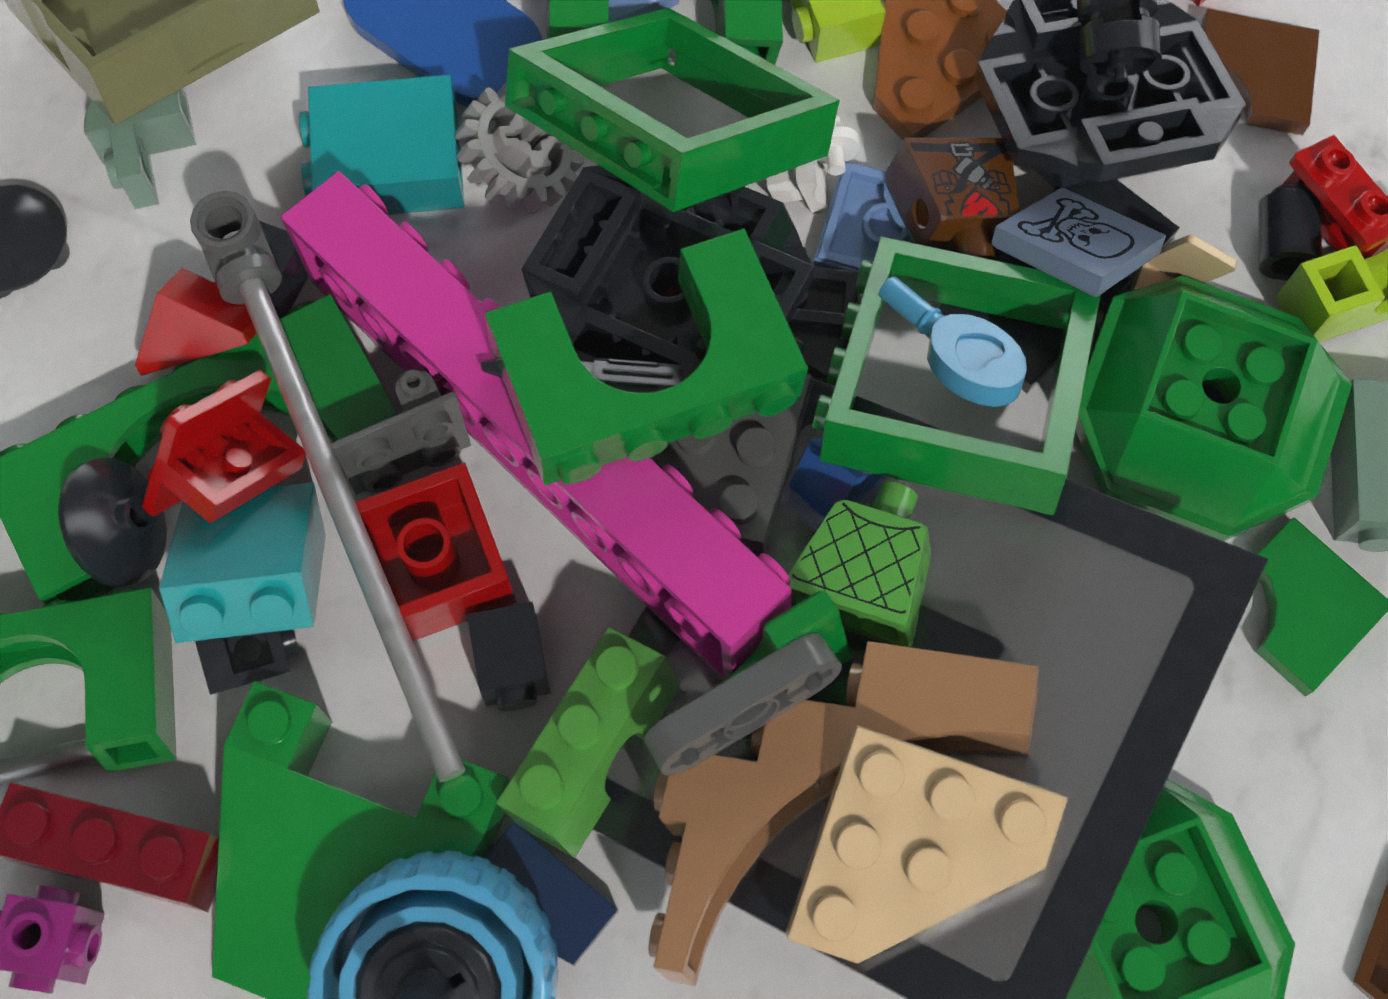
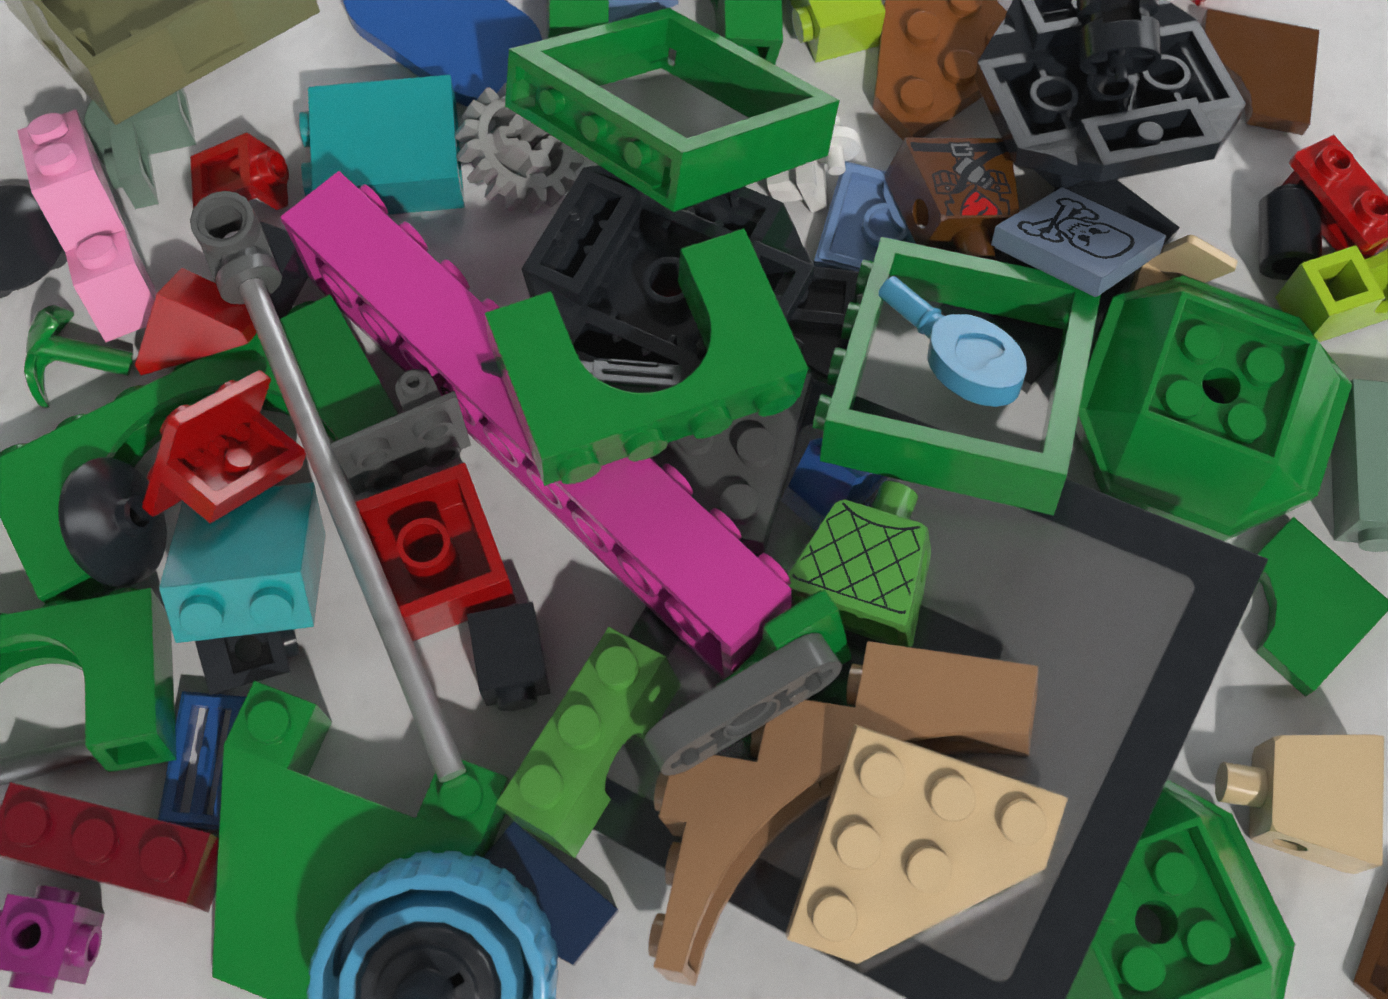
(45, 347): none -> green plant
(87, 223): none -> bright pink arch
(177, 769): none -> blue tile
(241, 167): none -> red bracket
(1313, 797): none -> tan torso

